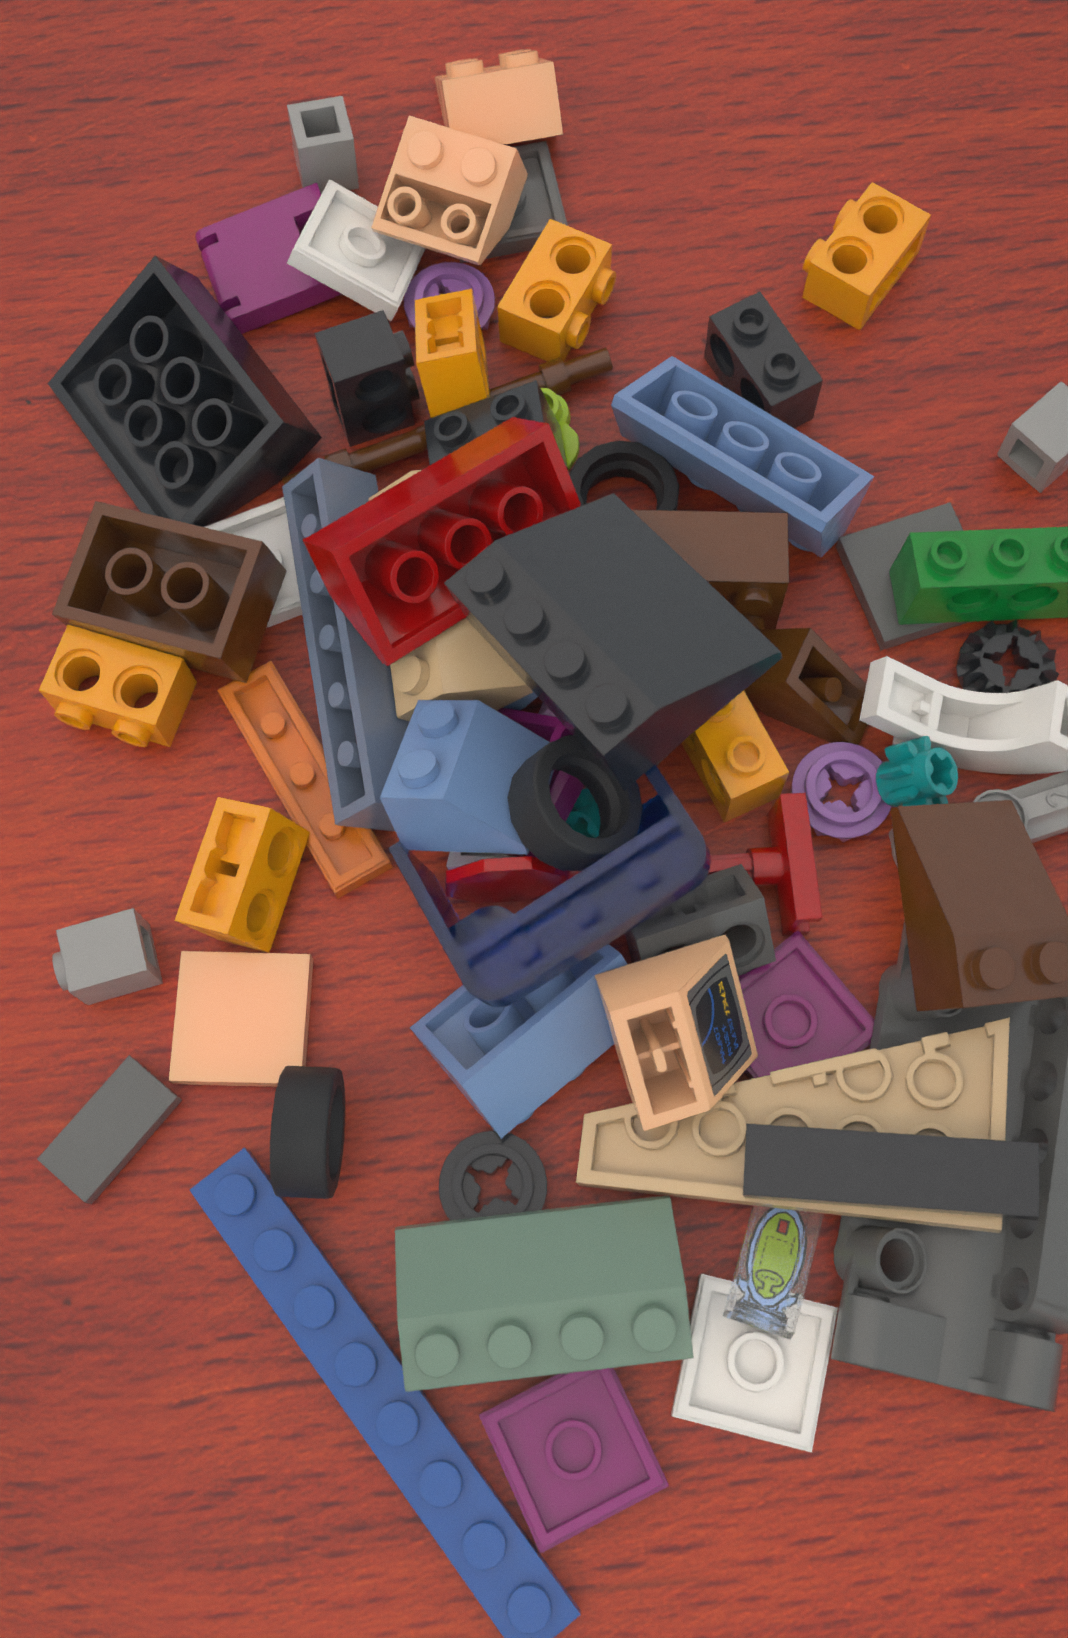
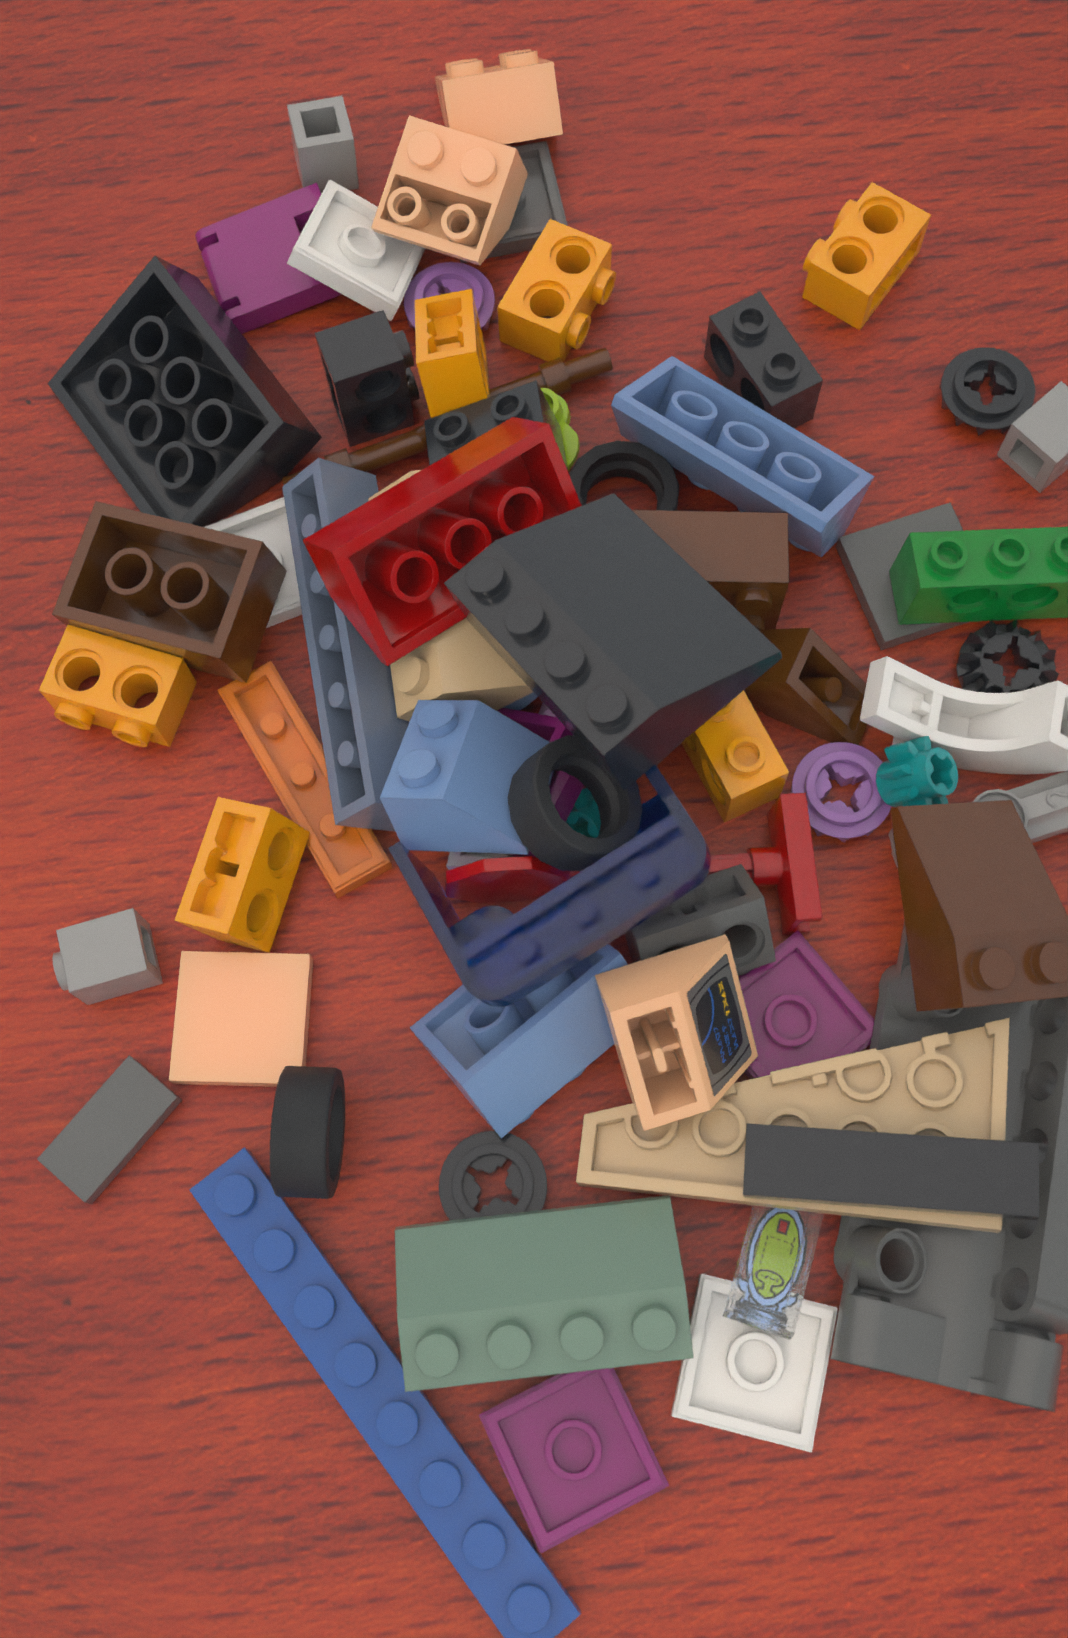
(1009, 383): none -> black gear

